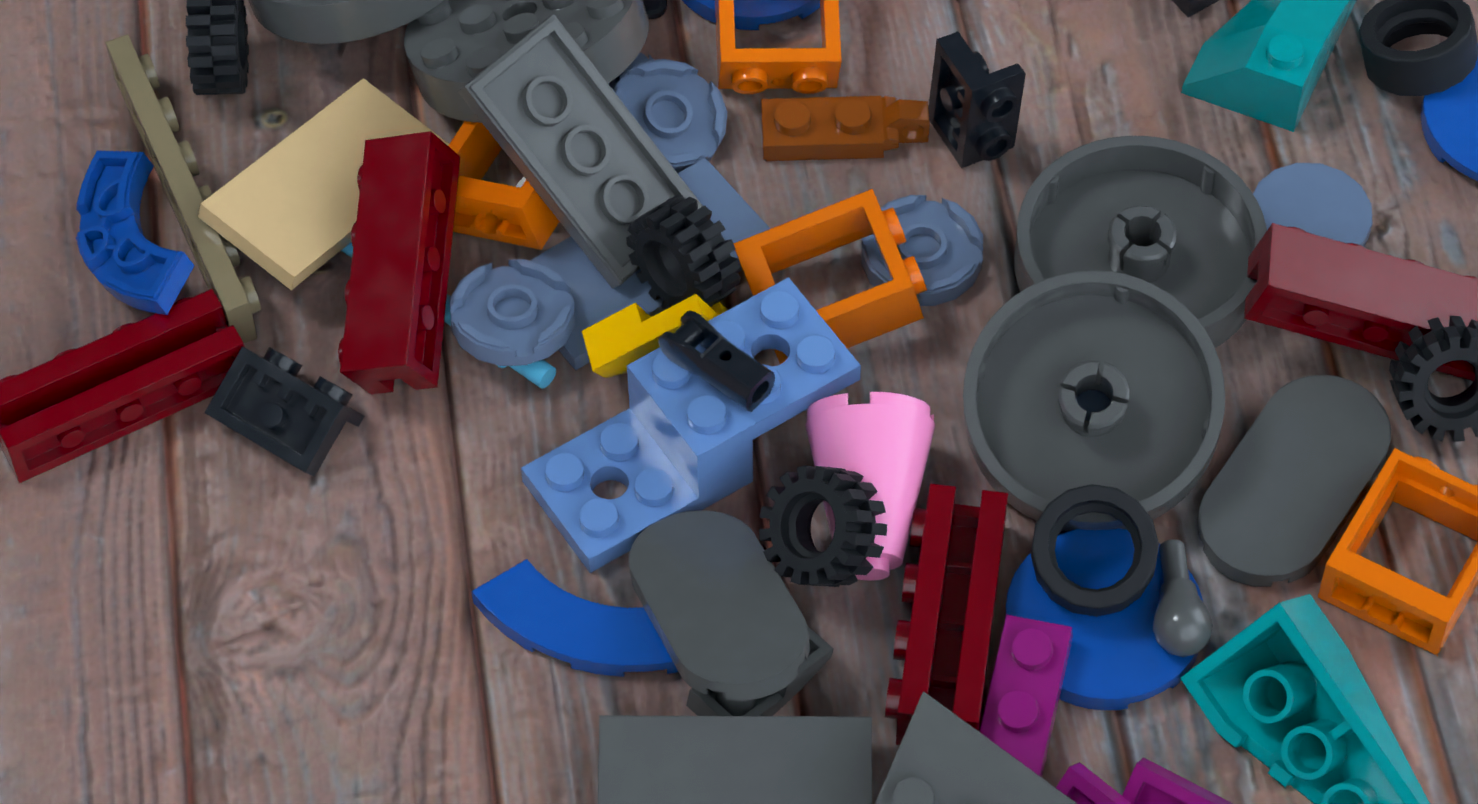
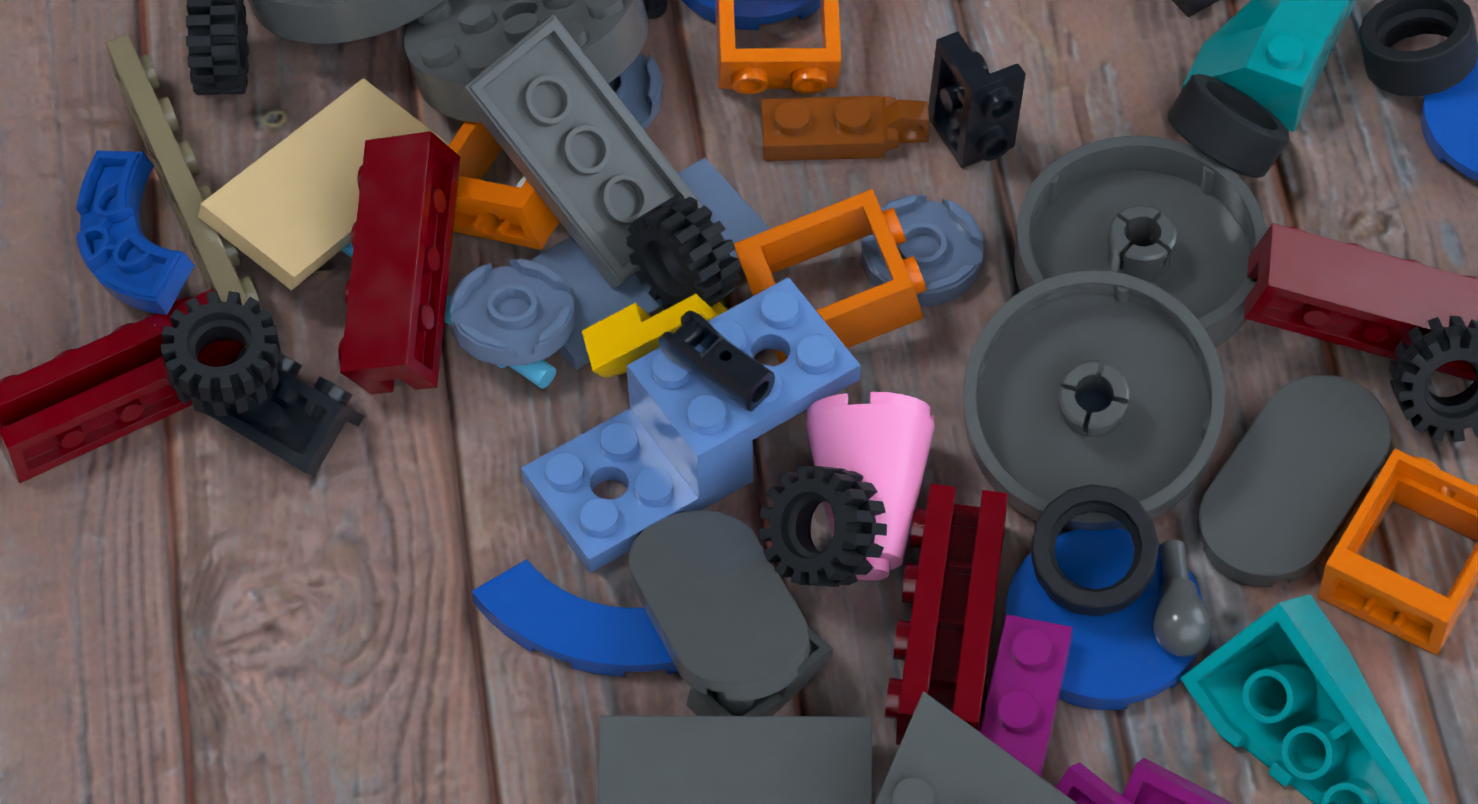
(216, 323): none -> black tyre
(675, 109): sand blue tile -> none
(1228, 126): none -> black tyre
(1317, 201): sand blue tile -> none

